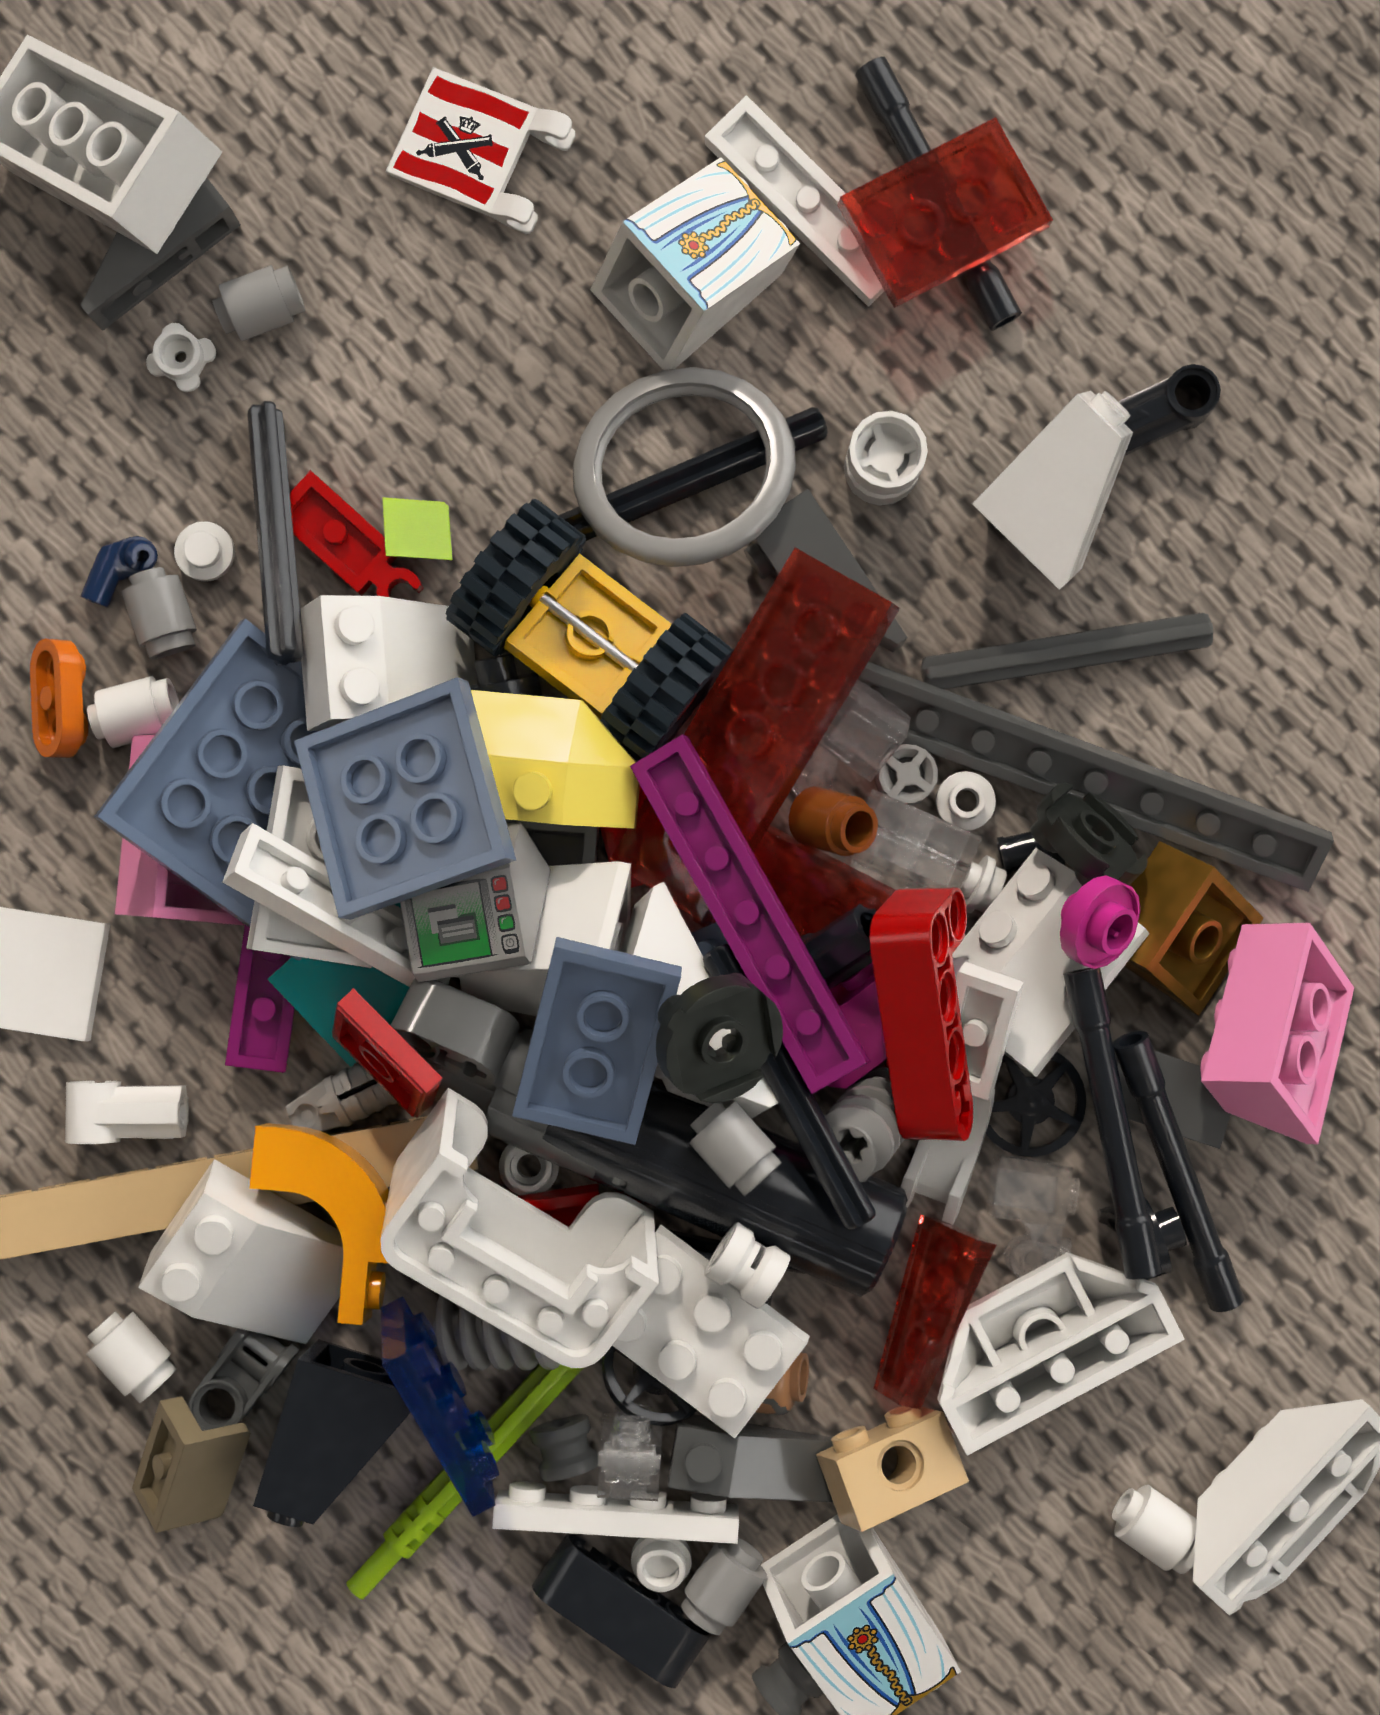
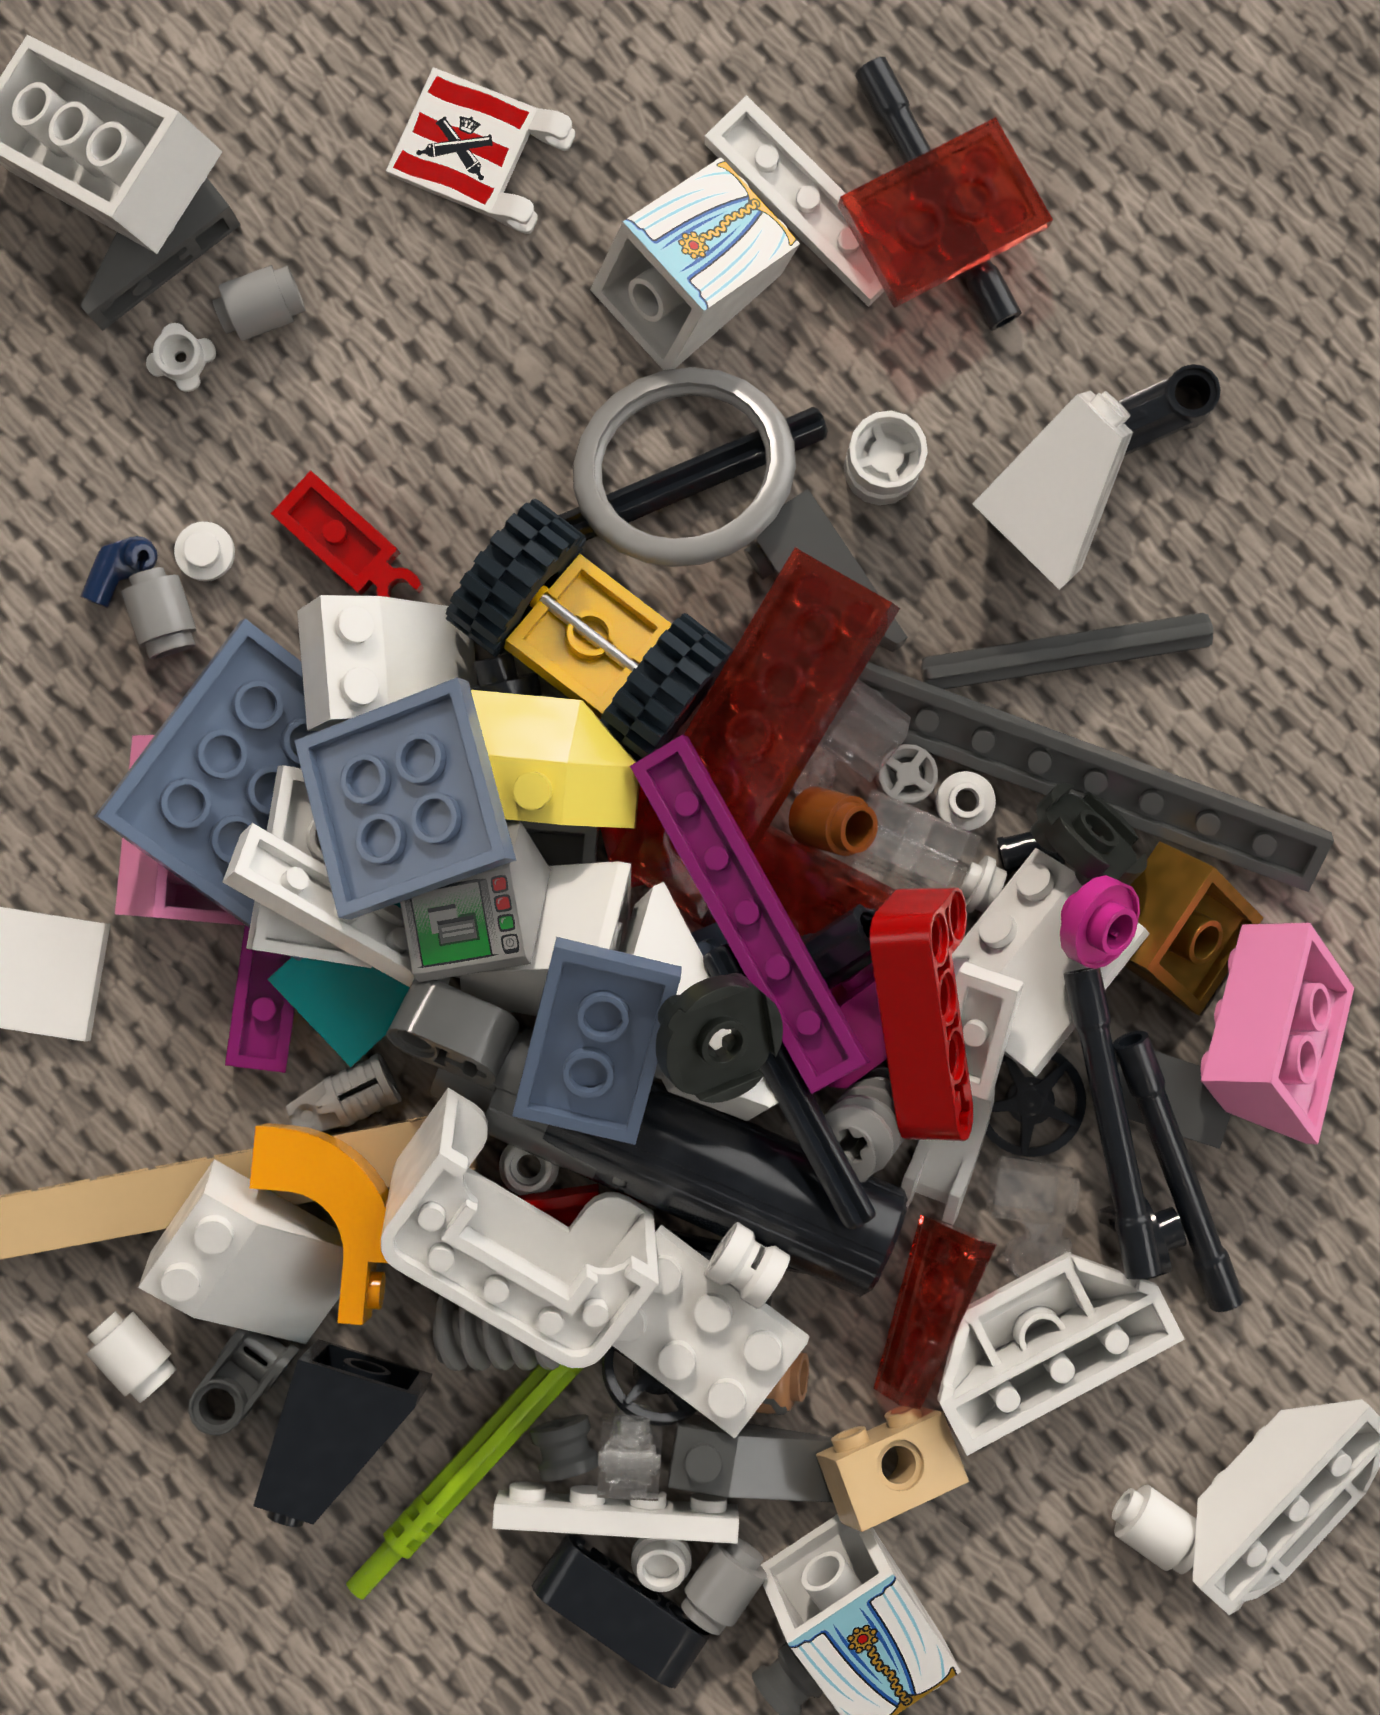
(57, 698): orange plate -> none
(111, 1112): white piece -> none
(131, 709): white brick -> none
(187, 1470): dark tan panel -> none
(275, 534): black axle -> none
(385, 1054): red tile -> none
(417, 529): lime sticker -> none
(436, 1402): clear blue plate -> none
(734, 1147): light grey brick -> none

